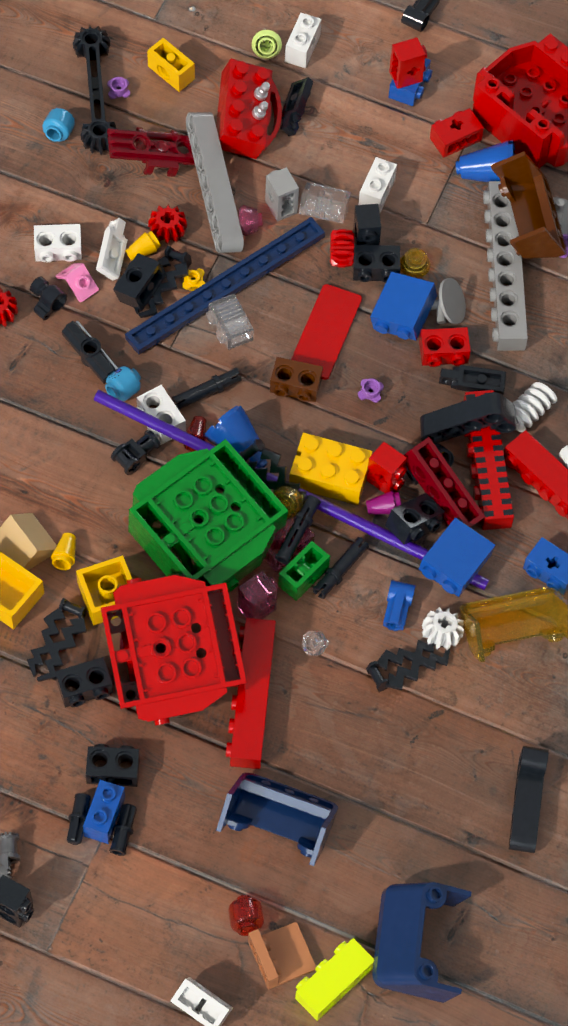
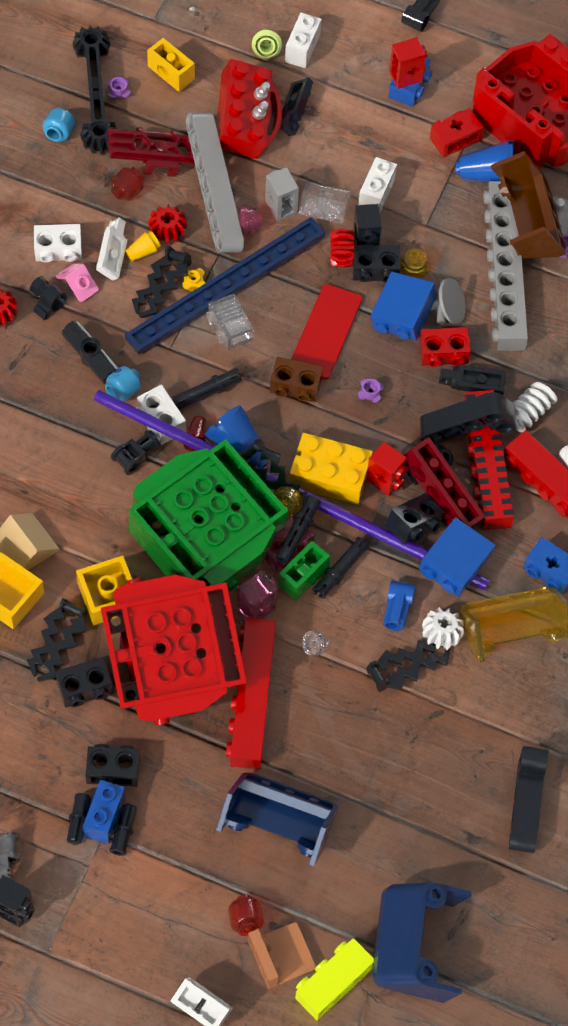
(64, 553): yellow cone -> none
(127, 184): none -> clear red head
(139, 281): black brick -> none
(384, 503): magenta cone -> none

